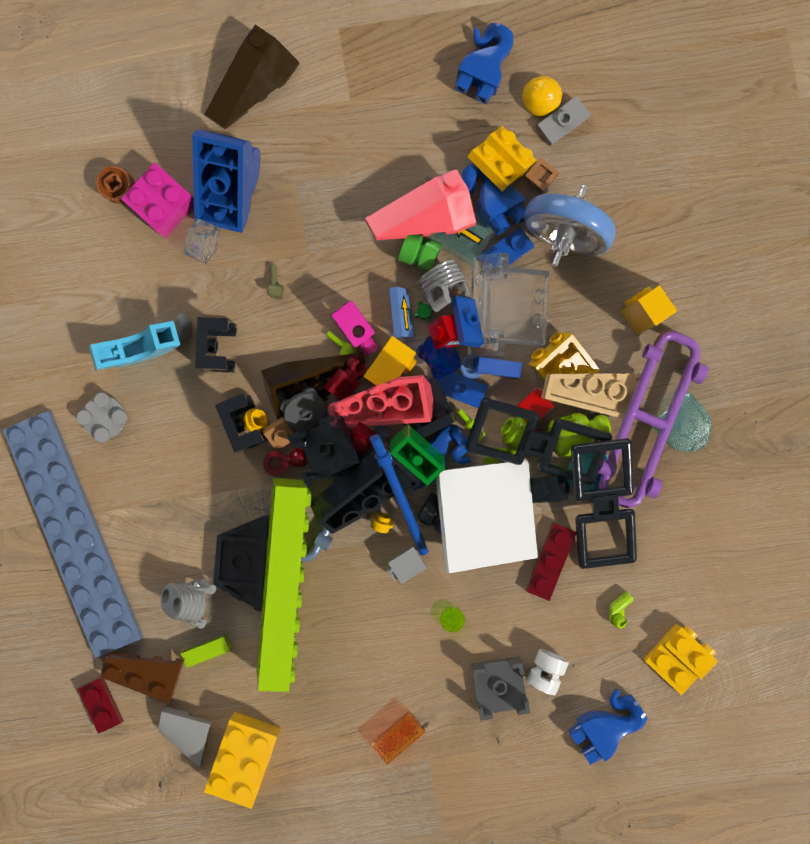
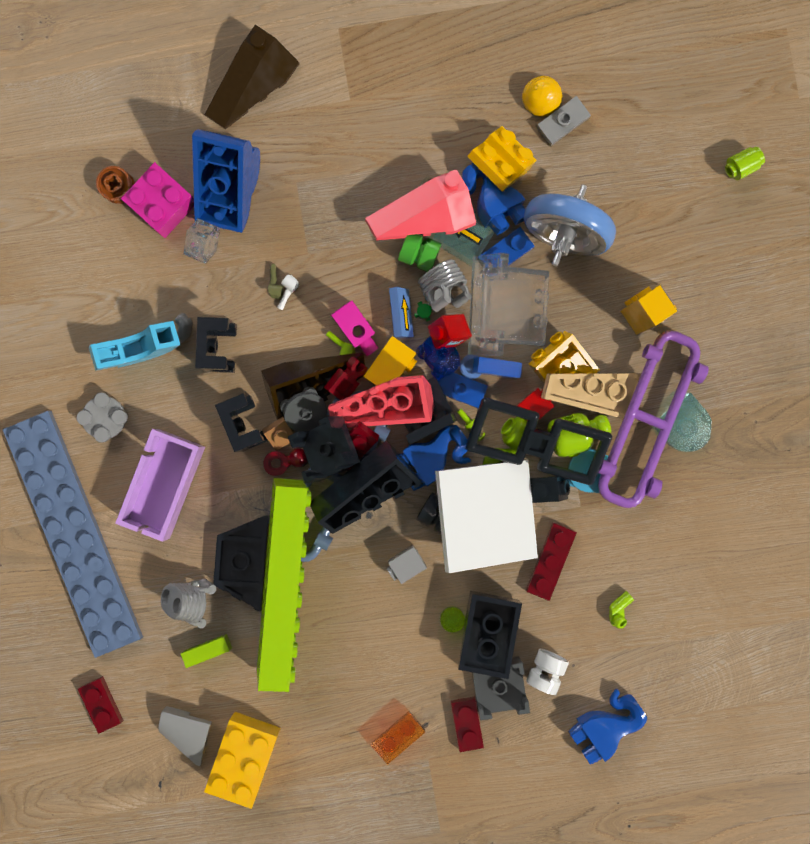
(145, 675): reddish brown wing -> none
(160, 485): none -> lavender piece
(260, 420): yellow plate -> none
(291, 285): none -> white hand
(381, 522): yellow plate -> none
(385, 460): blue bar -> none
(417, 455): green brick -> none
(467, 321): blue plate -> none
(467, 724): none -> dark red plate
(482, 66): blue hips -> none
(489, 634): none -> black slope
(541, 175): medium nougat plate -> none
(604, 503): black bar -> none
(681, 658): yellow plate -> none
(744, 163): none -> lime brick

